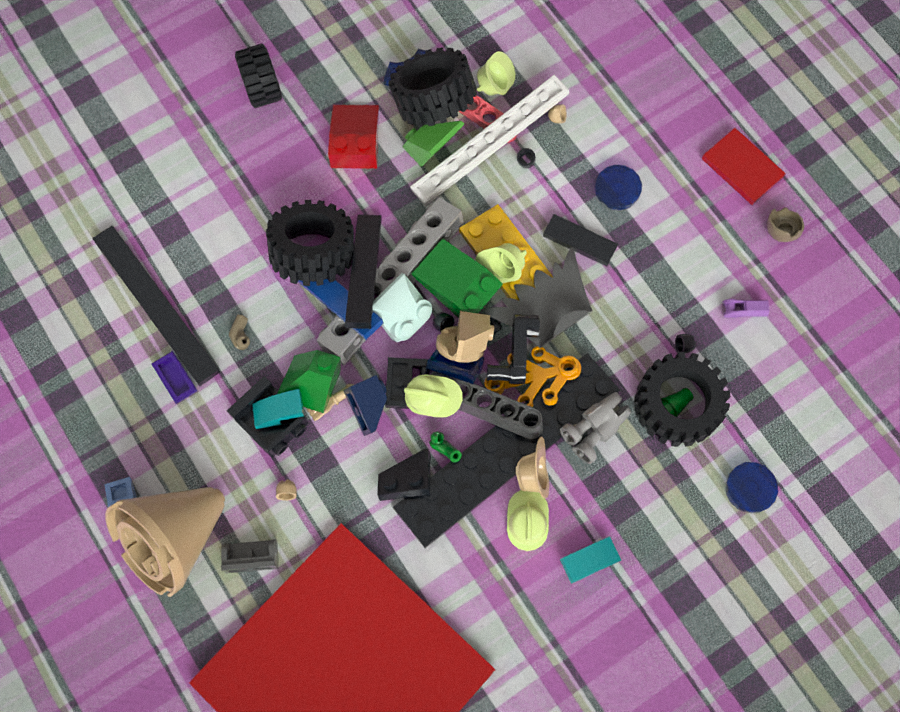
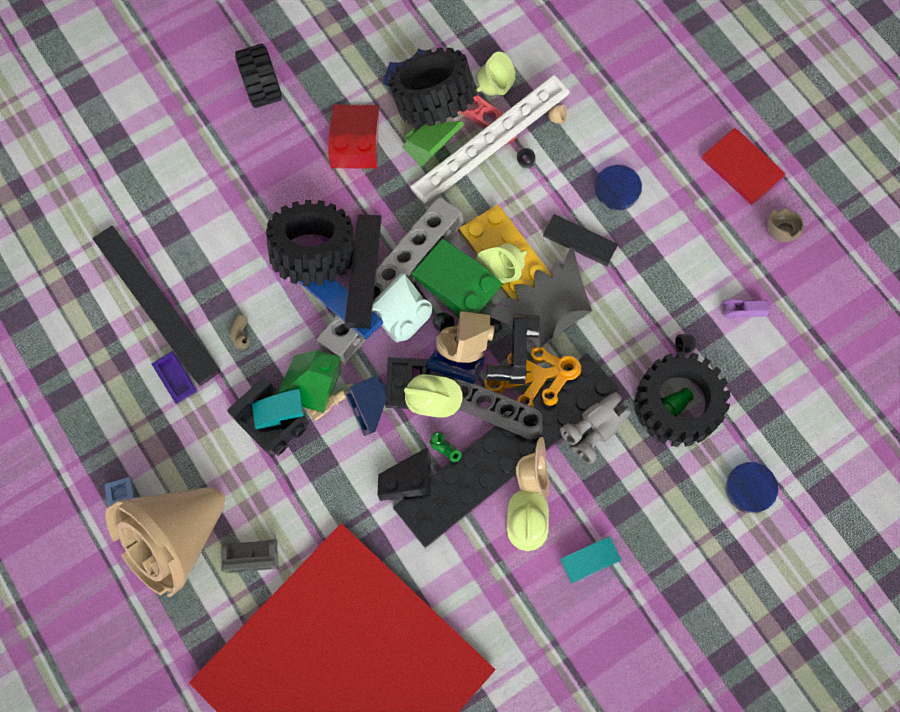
(286, 490): tan hinge -> none

